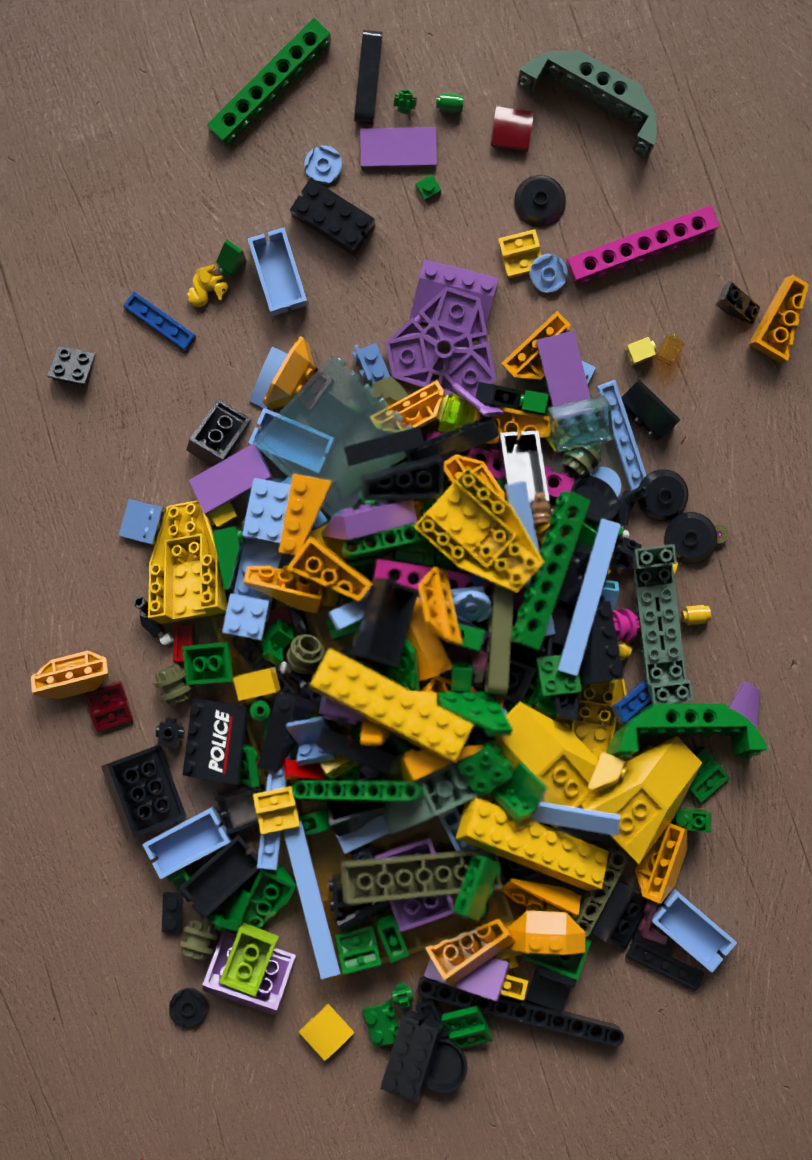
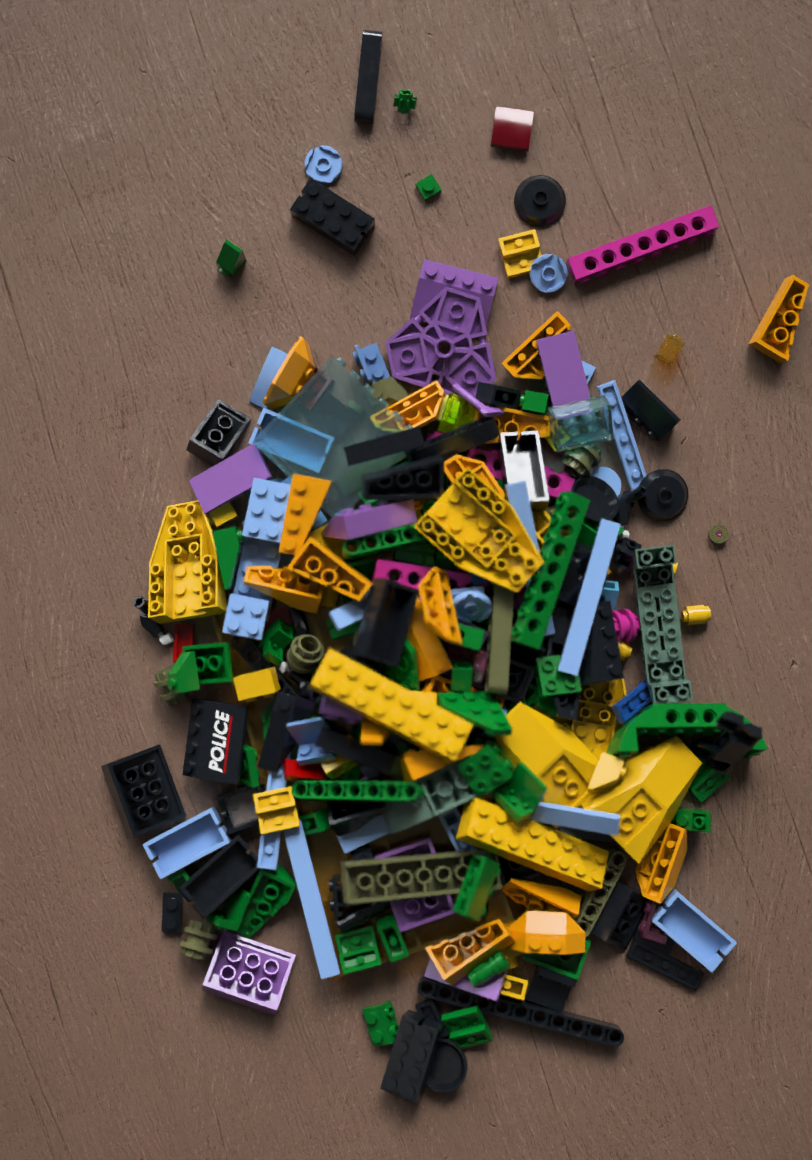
(70, 675): light orange wedge -> none
(71, 365): hinge -> none
(108, 706): dark red slope -> none
(142, 521): medium blue bracket -> none
(159, 321): blue tile -> none
(163, 735): black brick -> none
(184, 674): none -> green slope
(188, 1007): black tile -> none
(203, 283): yellow animal -> none
(248, 959): lime slope -> none
(255, 715): green brick -> none
(278, 272): light blue piece -> none
(312, 31): green brick -> none
(326, 1032): yellow slope -> none
(398, 147): medium lavender tile -> none
(402, 995): green gear -> none
(450, 103): green brick -> none
(488, 969): none -> green axle
(540, 509): medium nougat animal -> none
(599, 84): sand green slope -> none
(641, 351): light yellow brick -> none
(692, 536): black piece -> none
(730, 744): none -> black bracket
(737, 303): black slope -> none
(747, 702): medium lavender slope -> none

